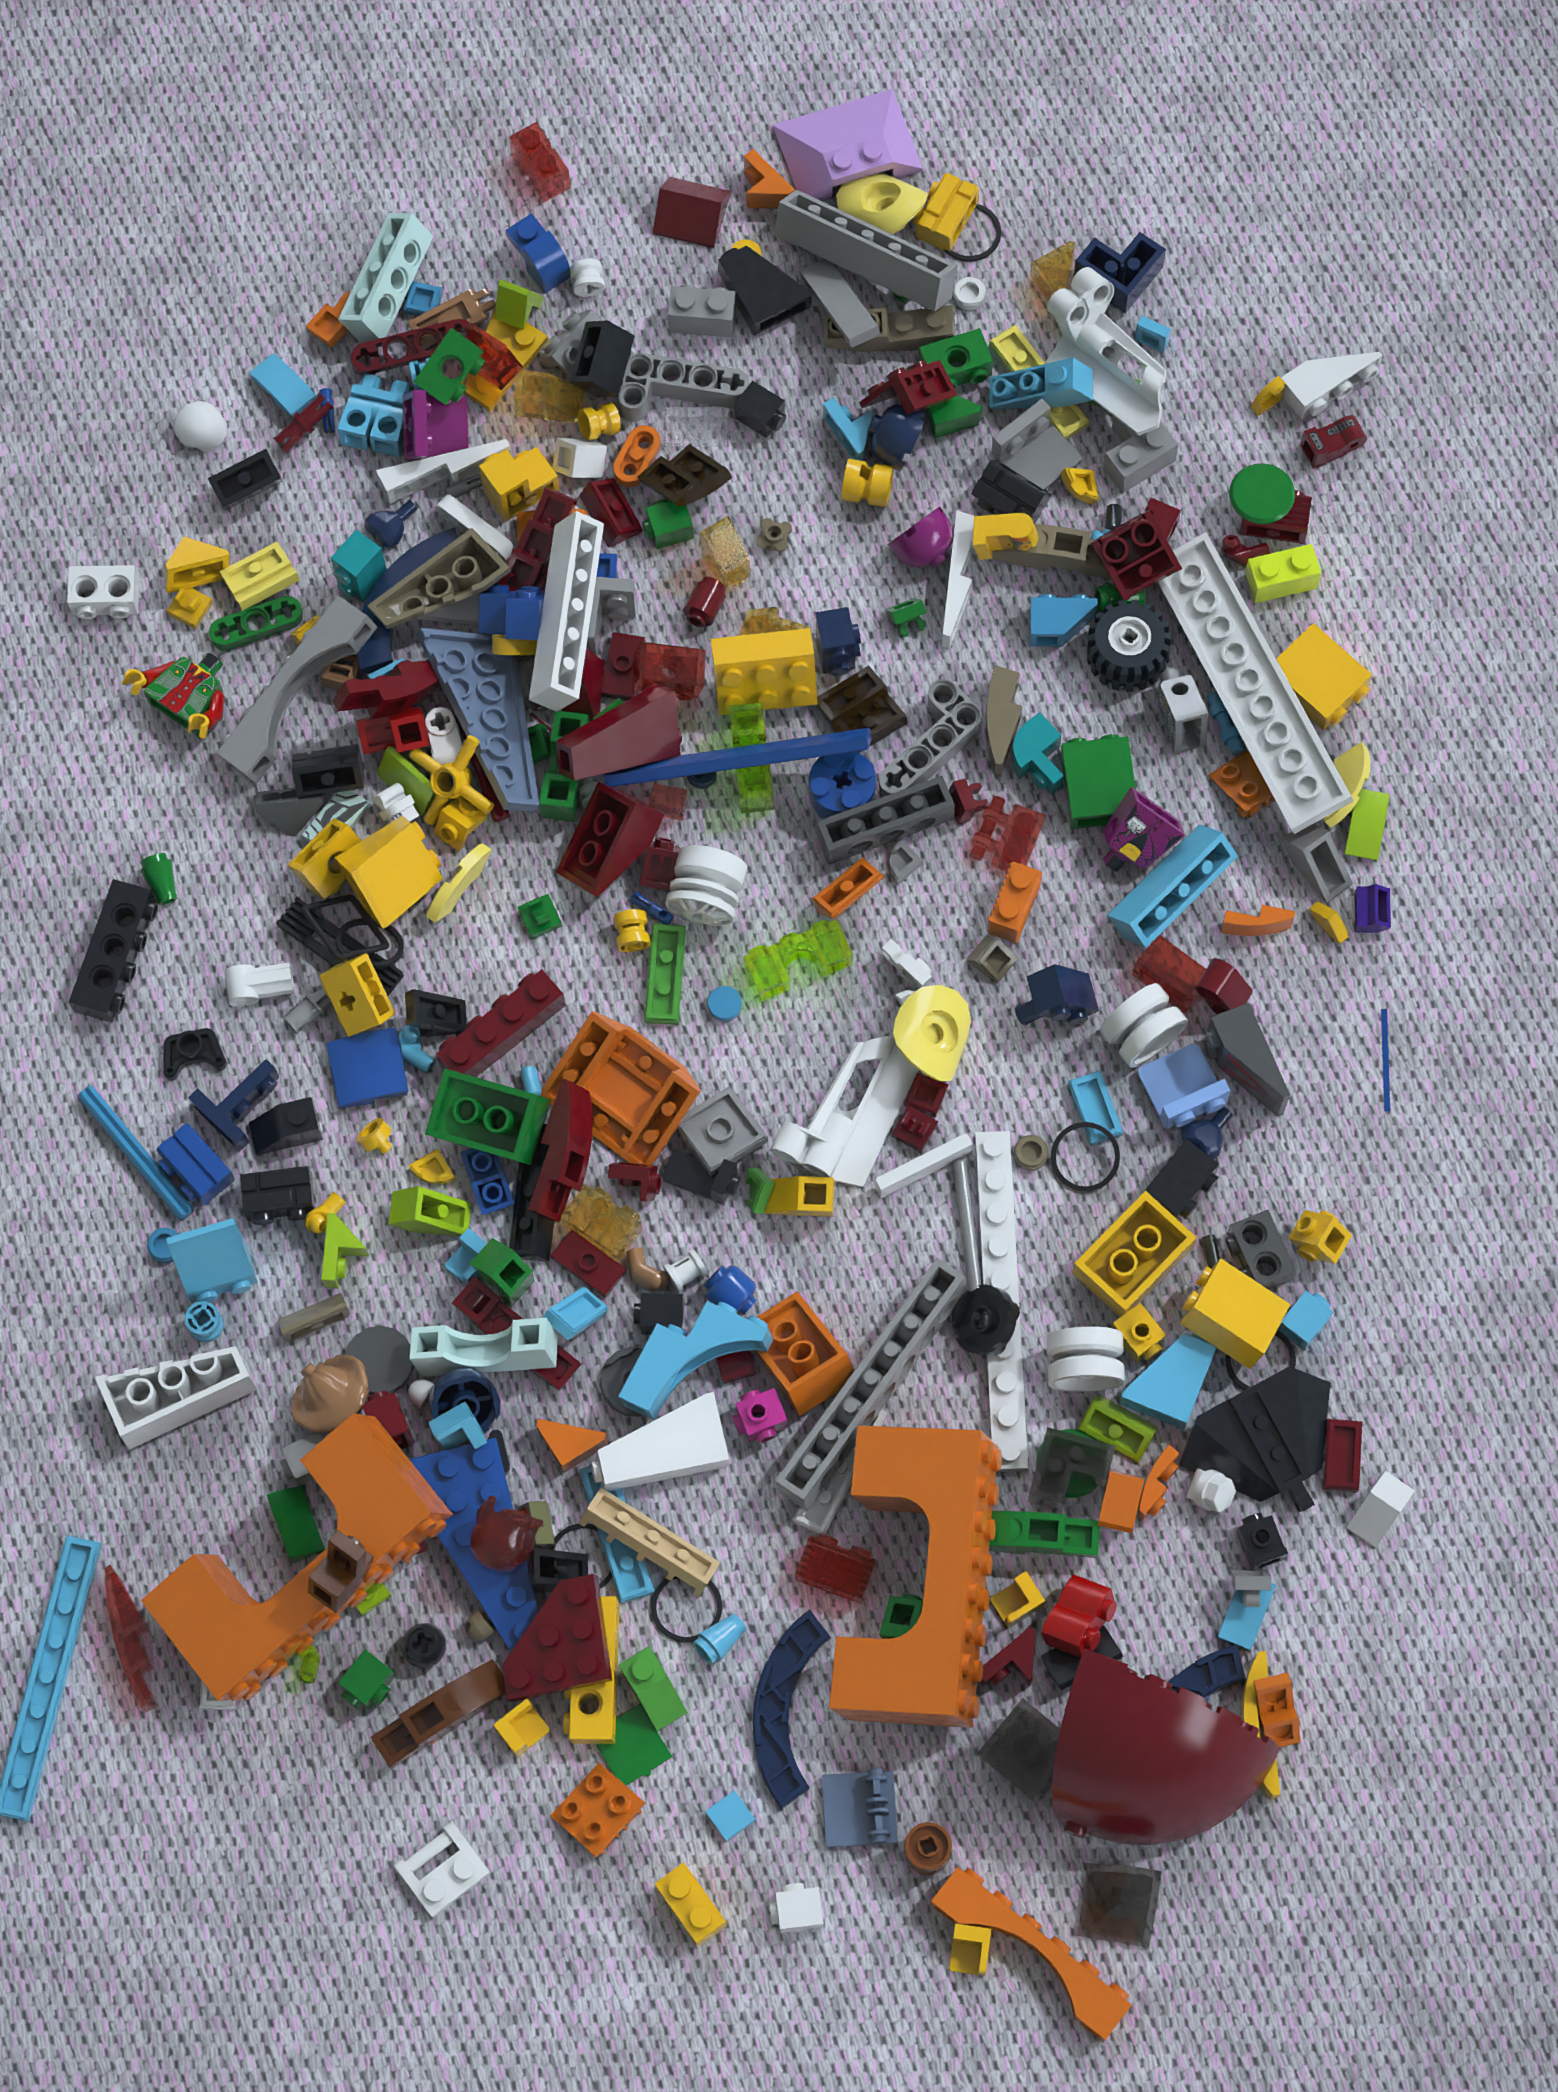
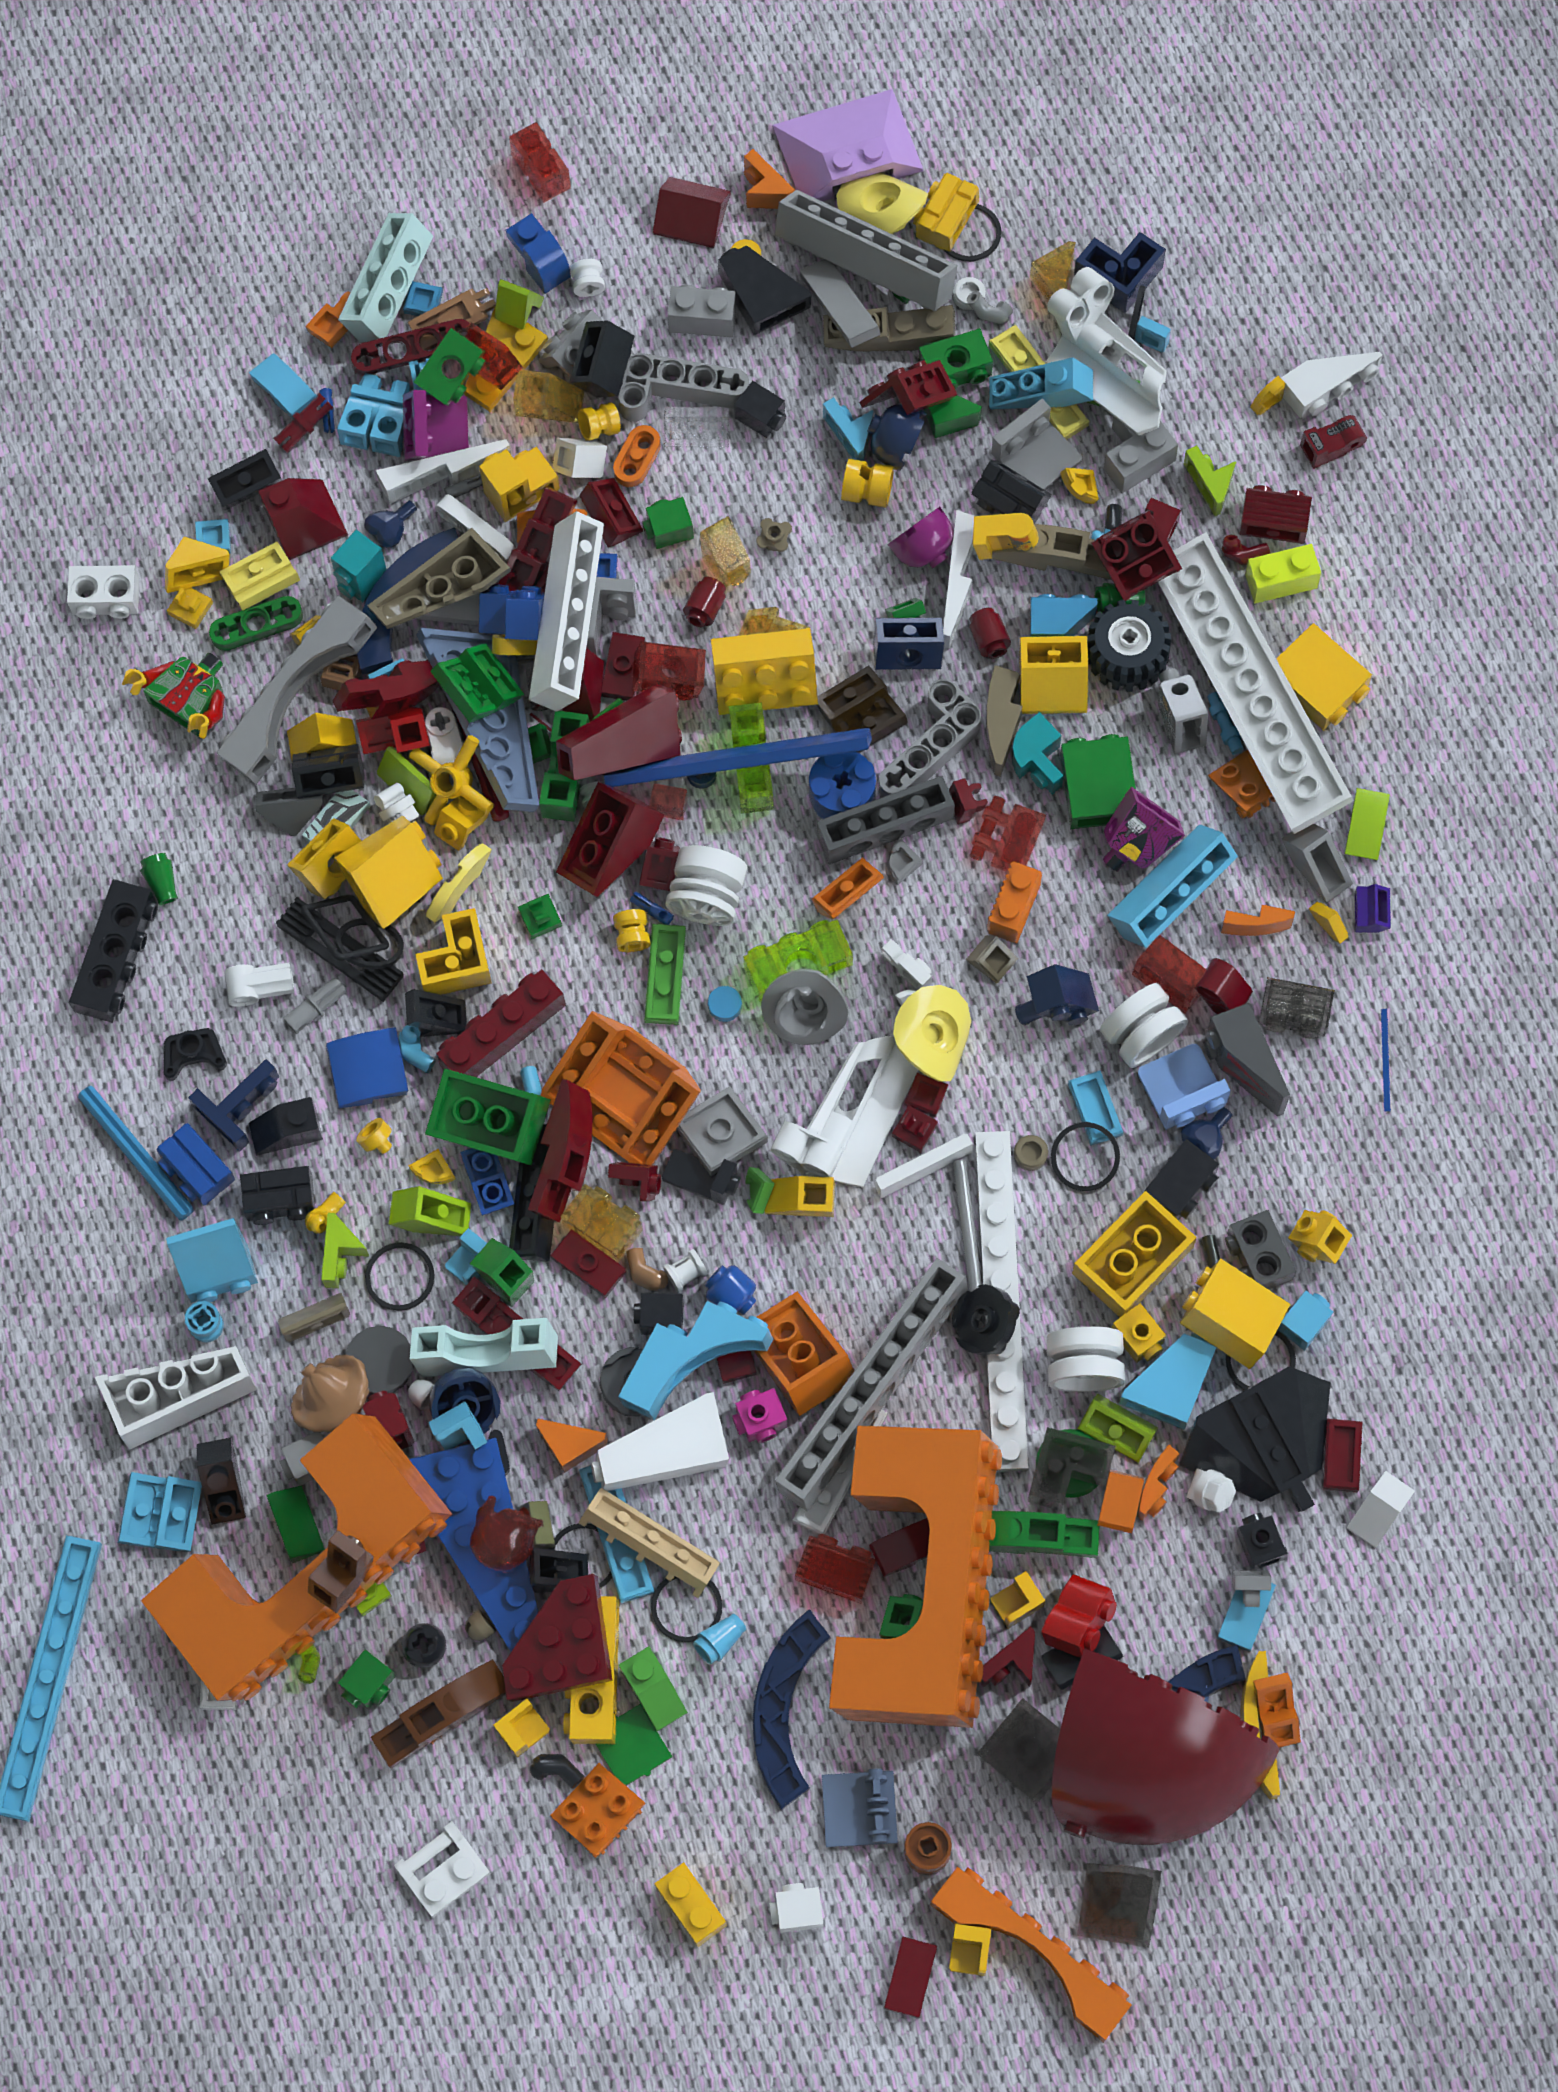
(126, 1628): clear red slope -> none
(158, 1245): dark azure tile -> none
(160, 1512): none -> medium azure slope
(200, 426): white hair -> none
(214, 533): none -> medium azure tile
(220, 1480): none -> black slope
(302, 515): none -> dark red slope
(320, 733): none -> yellow slope
(357, 995): yellow brick -> none
(406, 1306): none -> black piece
(461, 963): none -> yellow brick
(477, 683): none -> green slope
(556, 1765): none -> black arm
(576, 1313): medium azure tile -> none
(685, 477): dark brown slope -> none
(730, 1816): medium azure tile -> none
(804, 1007): none -> light grey hat
(837, 641): dark blue brick -> none
(902, 1547): none -> dark red slope
(908, 643): none -> dark blue brick
(910, 1977): none -> dark red tile
(987, 312): none -> light grey arm
(989, 633): none -> dark red brick
(1053, 674): none -> yellow slope
(1137, 311): none -> black piece
(1211, 483): none -> lime slope
(1262, 493): green piece -> none
(1296, 1008): none -> clear smoke brick
(1354, 770): light yellow tile -> none

